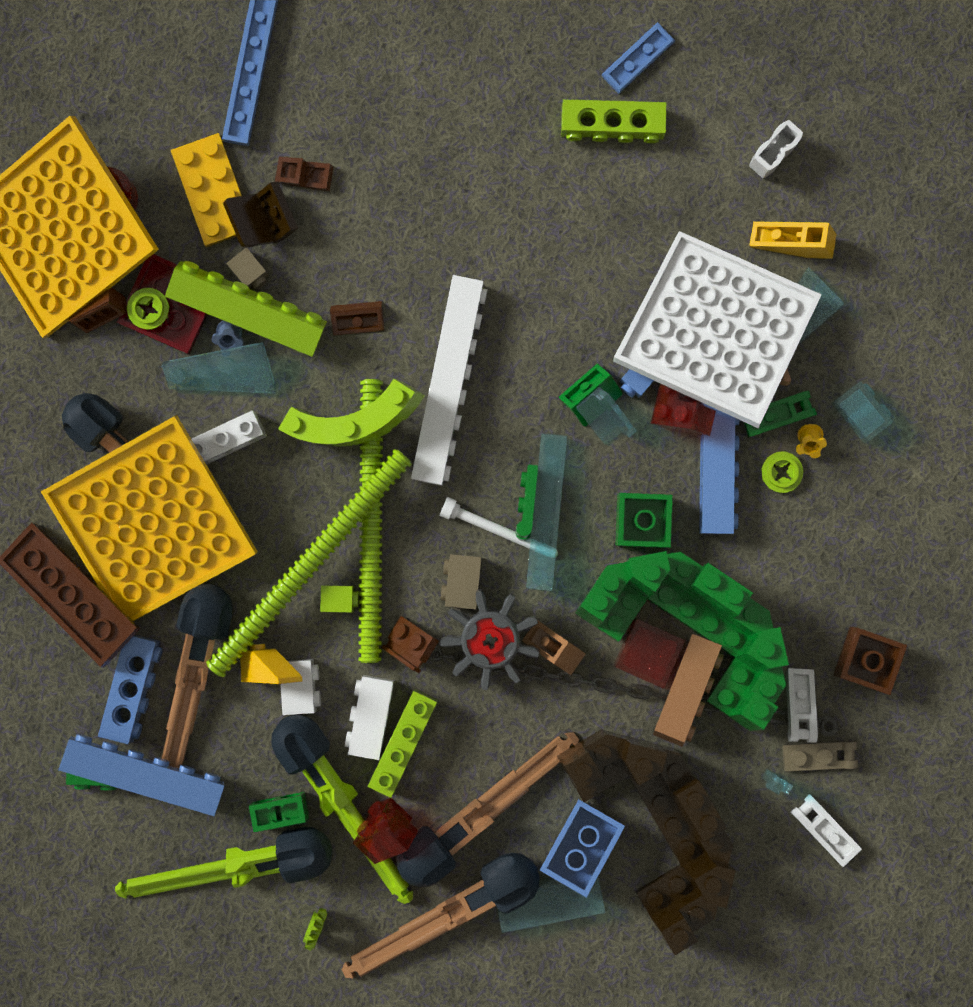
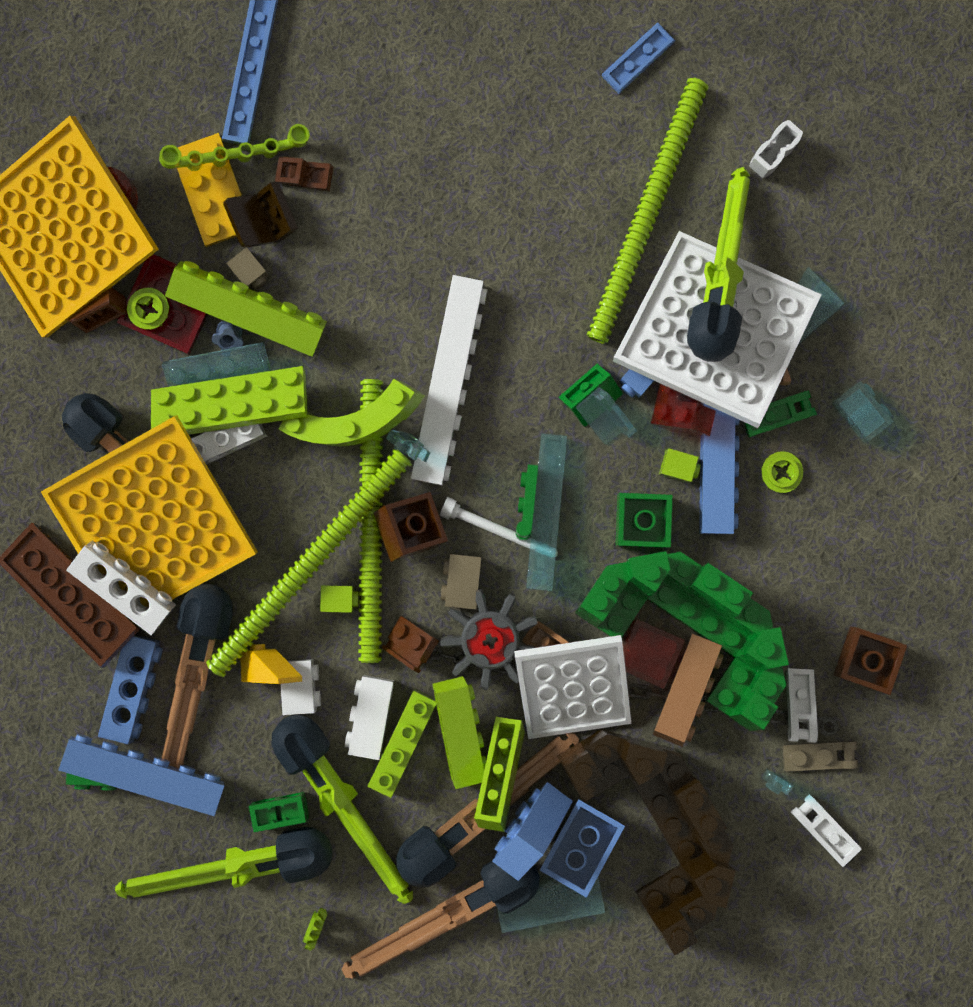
(107, 586): none -> white brick
(171, 157): none -> lime bar
(233, 401): none -> lime plate
(357, 318): reddish brown slope -> none
(385, 831): clear red brick -> none
(408, 445): none -> clear light blue plate
(410, 526): none -> reddish brown brick
(459, 731): none -> lime brick
(499, 774): none -> lime brick
(531, 831): none -> medium blue brick
(573, 686): none -> white plate
(624, 111): lime brick -> none
(647, 210): none -> lime piece
(680, 466): none -> lime brick
(715, 322): none -> piece
(795, 238): yellow slope -> none
(811, 440): yellow brick -> none

